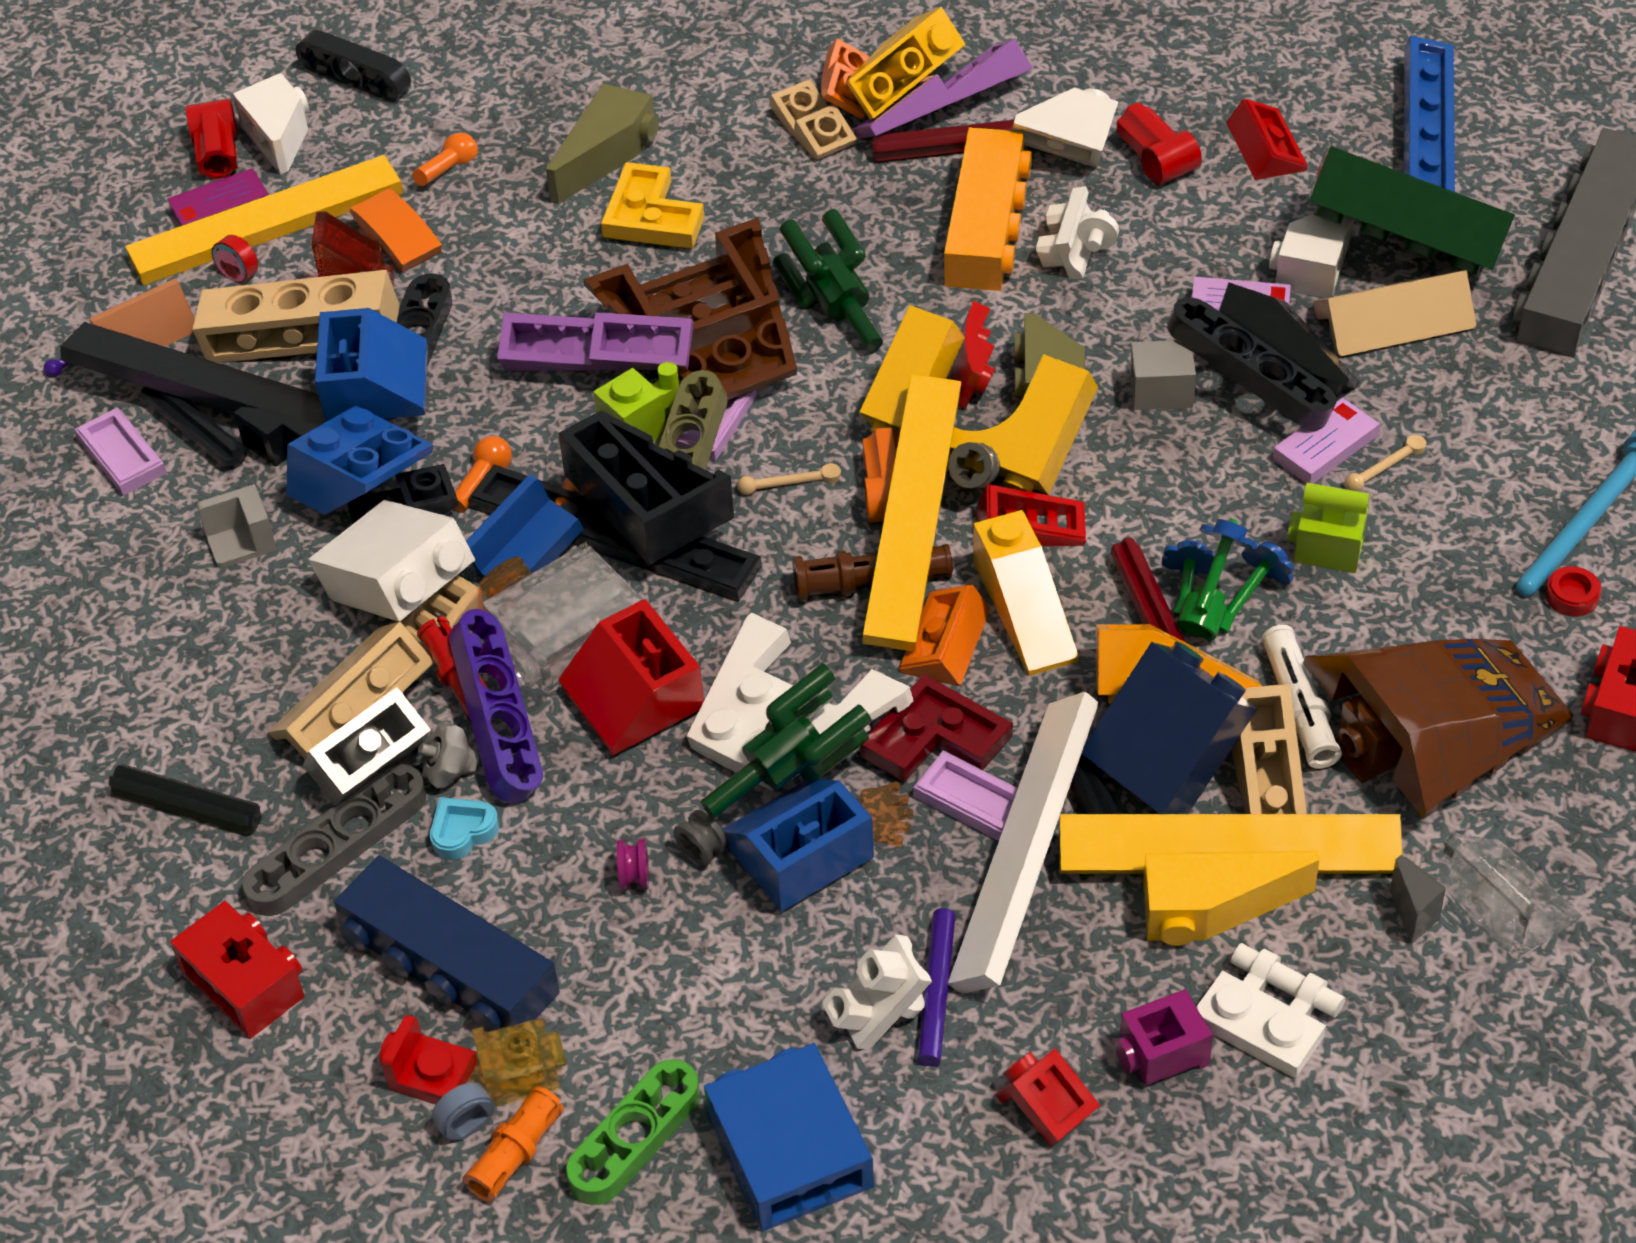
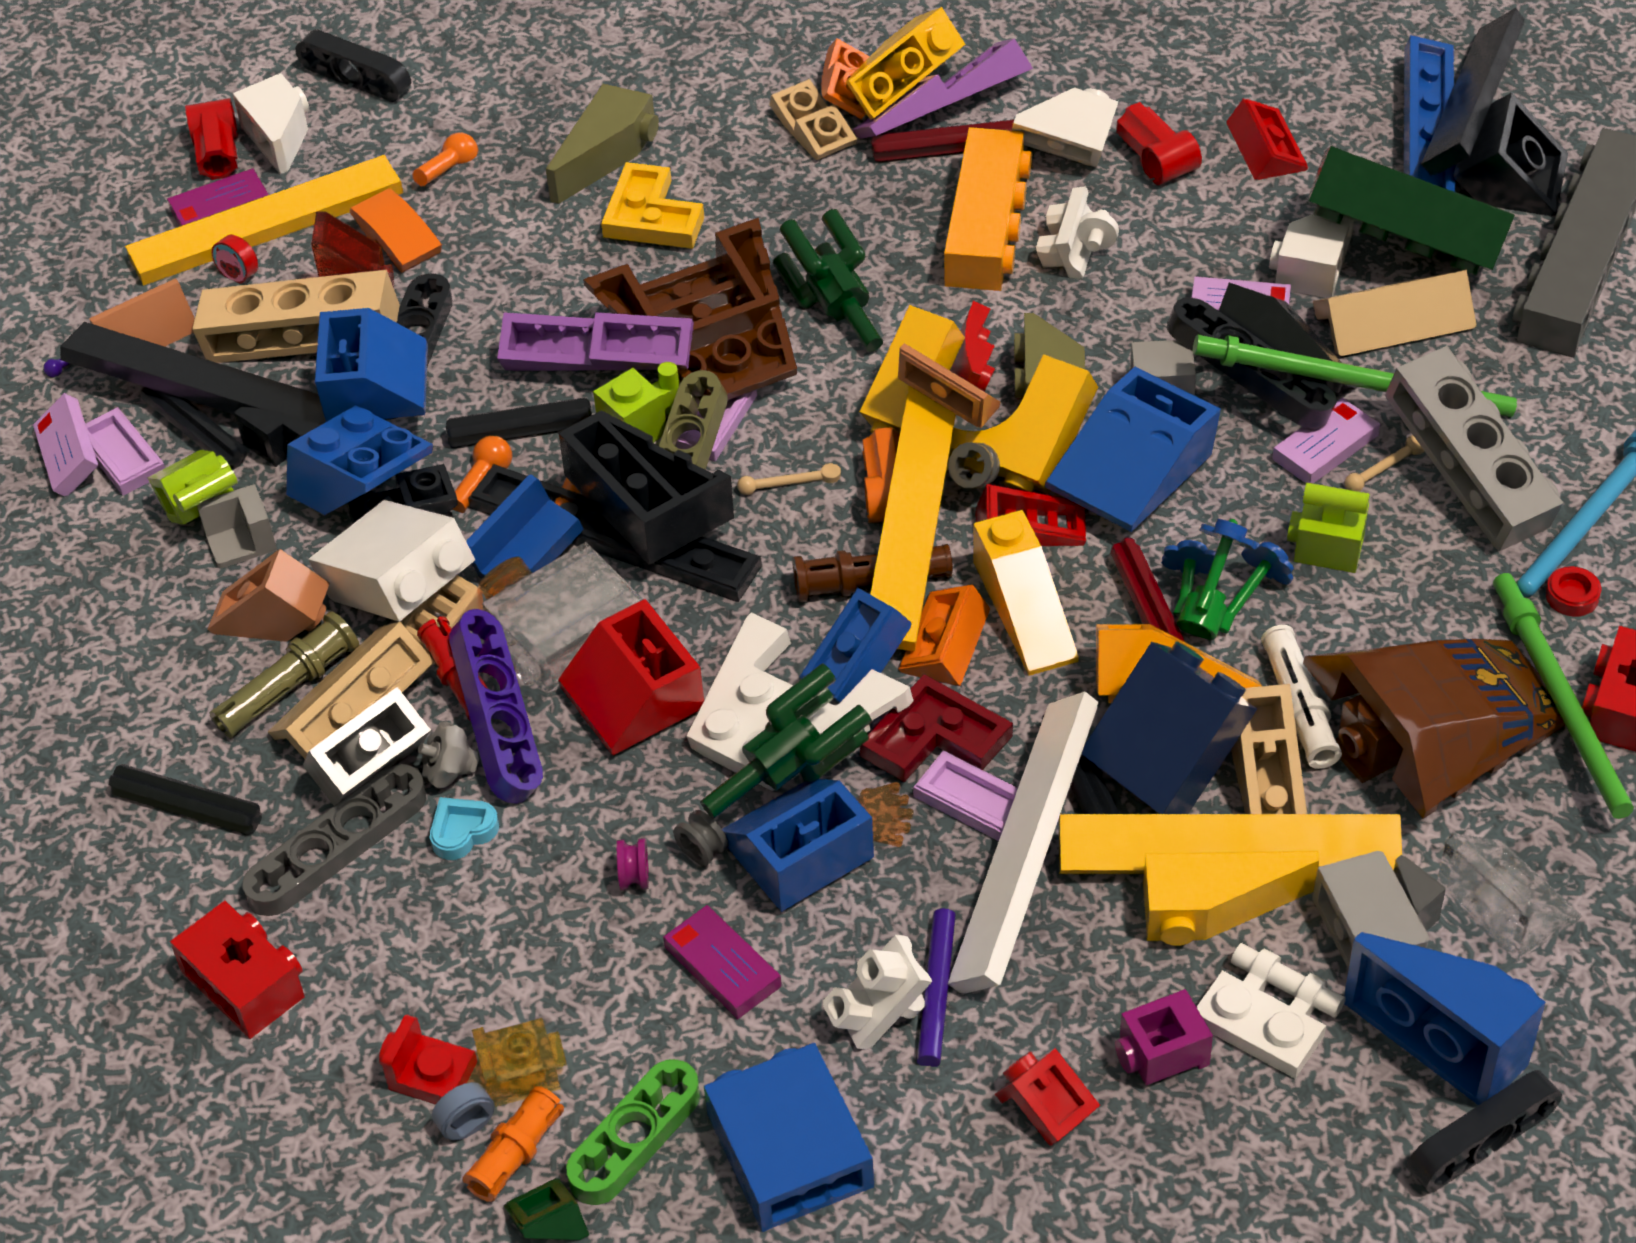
(65, 445): none -> lavender tile
(191, 483): none -> lime brick
(271, 601): none -> nougat slope
(302, 661): none -> olive pin
(445, 947): dark blue brick -> none
(517, 422): none -> black axle
(547, 1213): none -> dark green slope
(722, 961): none -> magenta tile
(859, 641): none -> blue slope
(945, 387): none -> nougat slope
(1136, 449): none -> blue slope
(1231, 351): none -> bright green bar
(1365, 898): none -> light grey panel
(1446, 1011): none -> blue slope
(1473, 93): none -> black tile
(1475, 474): none -> light grey brick
(1482, 1128): none -> black beam
(1514, 161): none -> black slope
(1525, 621): none -> bright green bar

